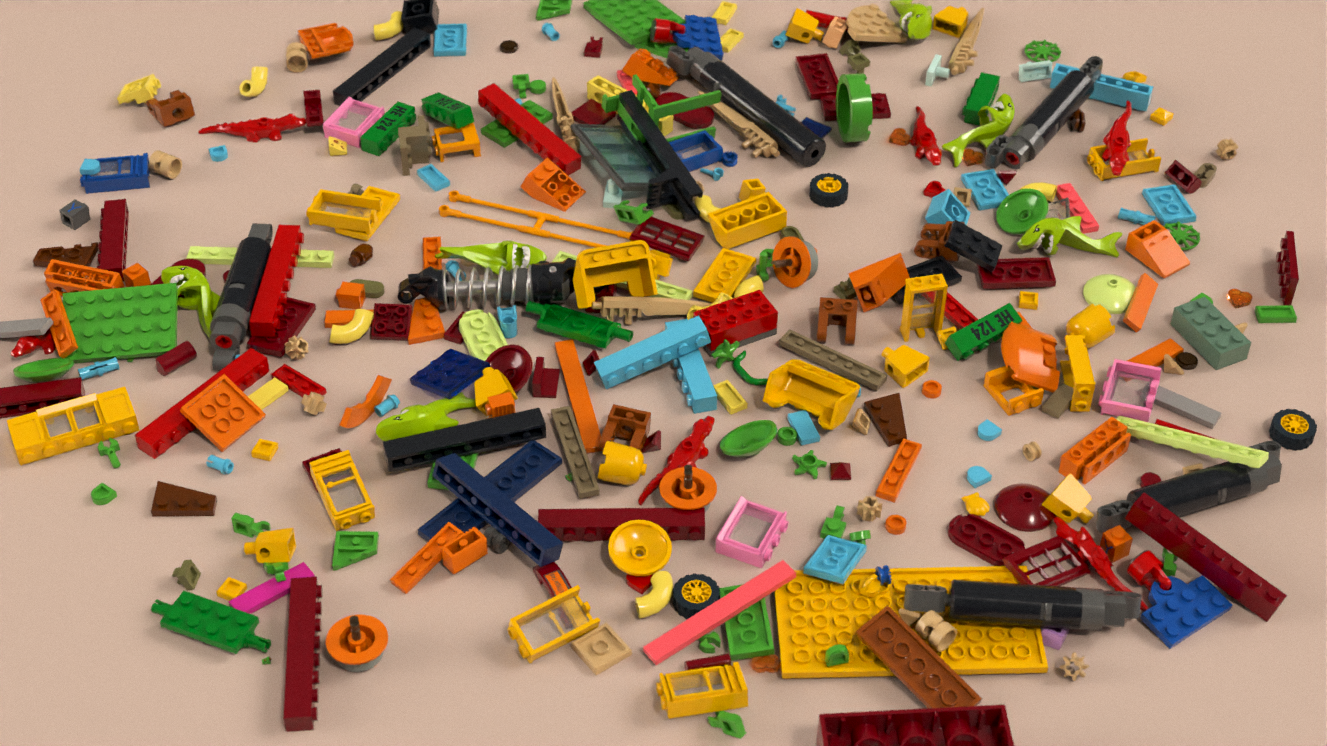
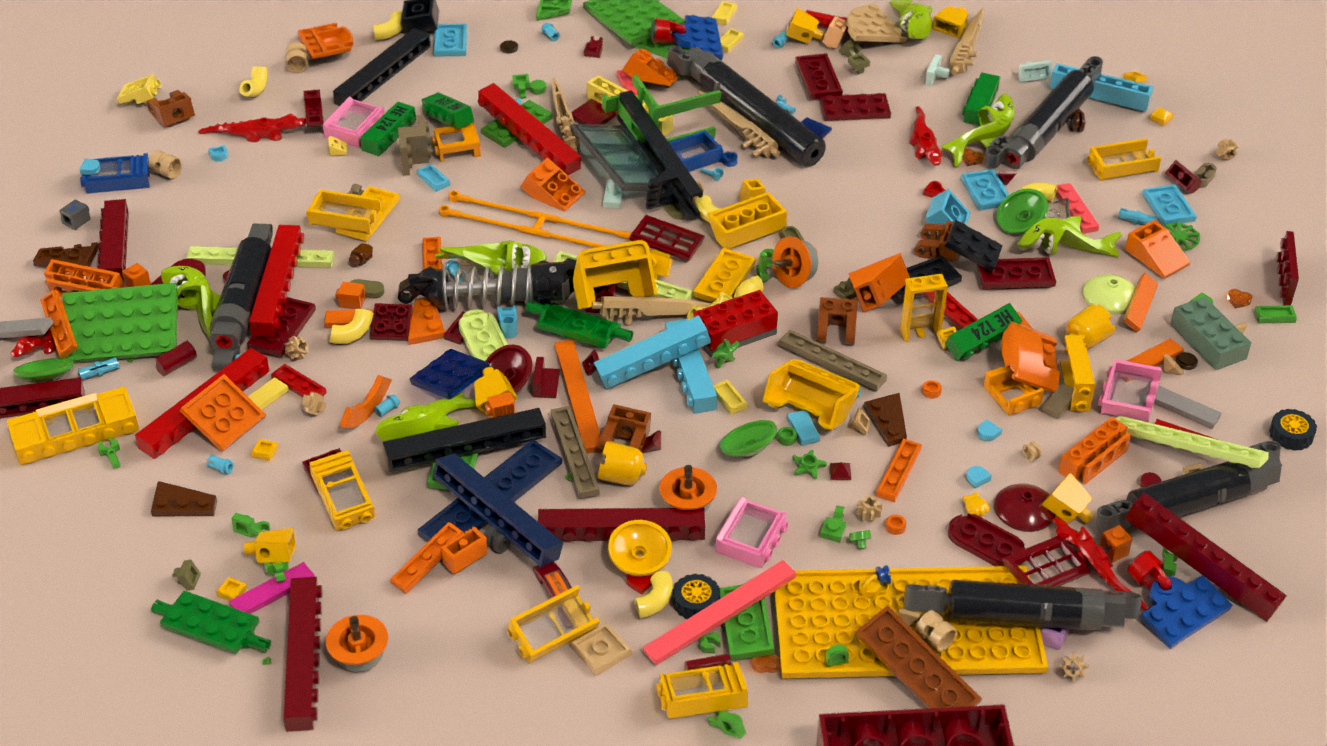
(103, 494): bright green tile -> none
(354, 547): bright green wing -> none
(632, 214): bright green hinge -> none
(654, 90): reddish brown arm -> none
(685, 454): red animal -> none
(694, 118): dark red tile -> none
(741, 371): green animal -> none
(828, 190): black wheel -> none
(835, 559): medium azure tile -> none
(854, 107): bright green brick -> none
(899, 137): clear orange tile -> none
(905, 364): yellow torso -> none
(963, 195): tan slope -> none
(1028, 300): yellow tile -> none
(1042, 51): bright green wheel -> none
(1118, 142): red animal -> none

